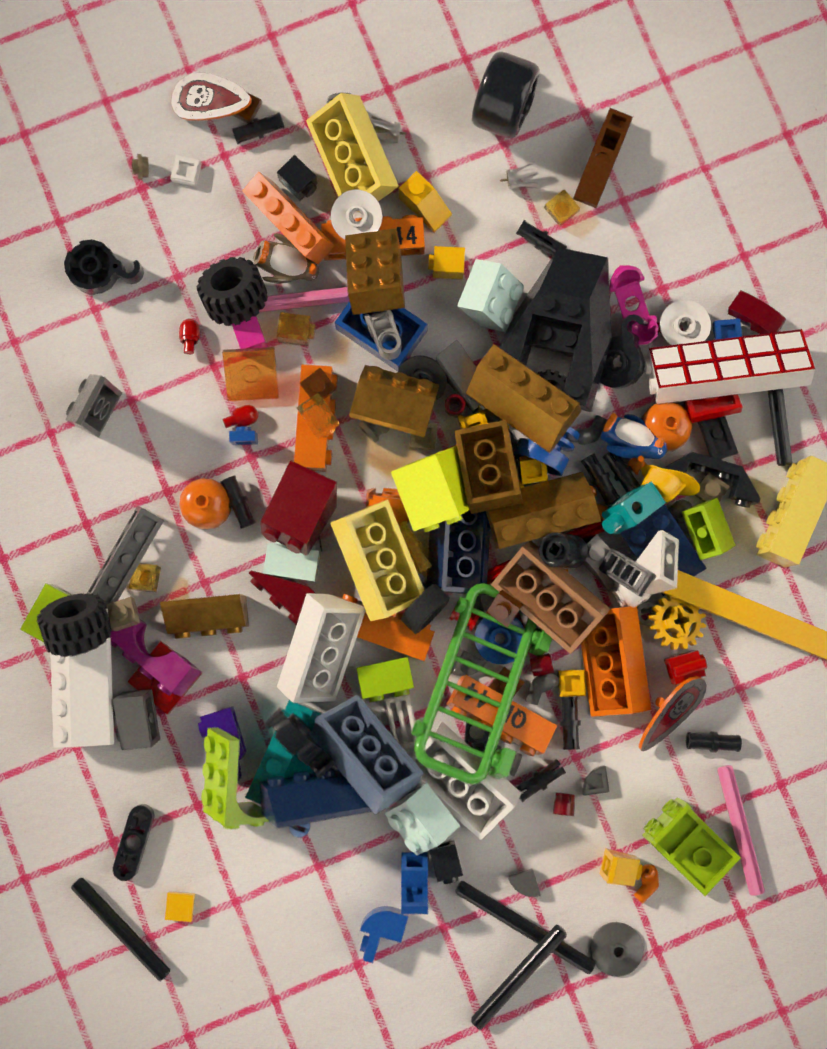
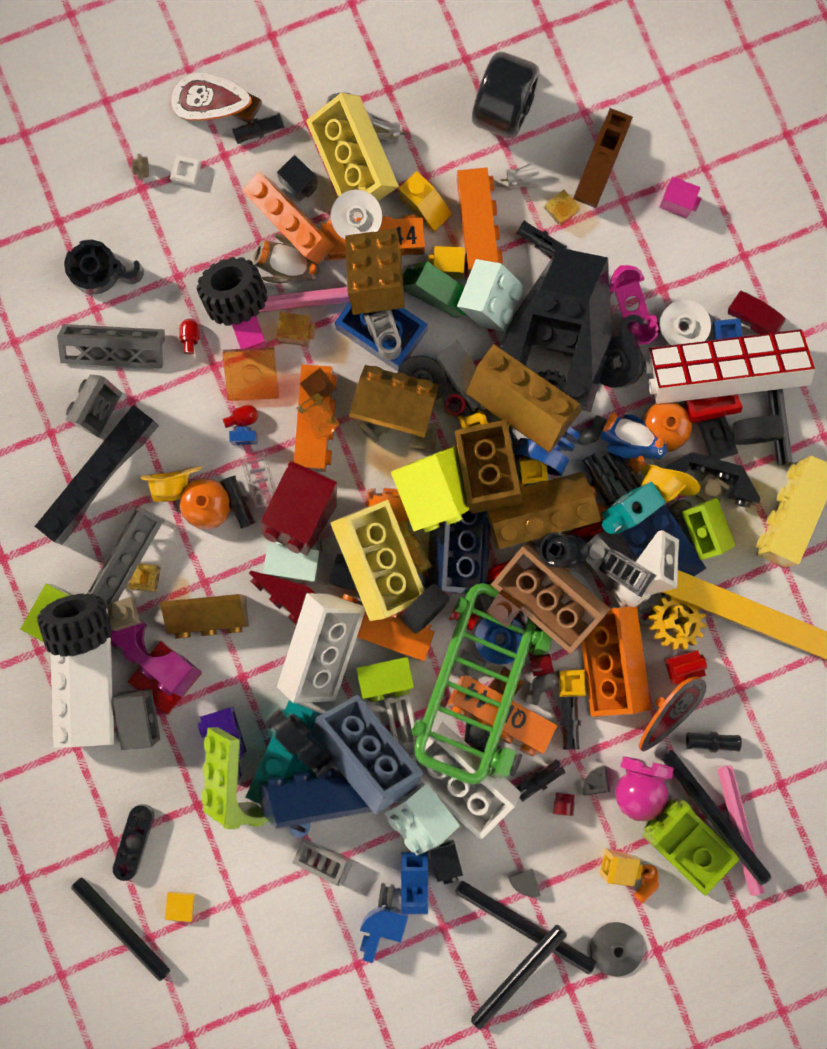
(75, 499): none -> black arch
(107, 338): none -> dark grey fence
(169, 485): none -> yellow piece
(251, 482): none -> clear slope
(326, 853): none -> light grey slope
(341, 575): none -> black brick
(386, 895): none -> dark grey bush
(433, 287): none -> green slope
(477, 216): none -> orange brick
(642, 789): none -> dark pink tile
(680, 197): none -> dark pink brick
(717, 818): none -> black axle
(758, 430): none -> black tyre

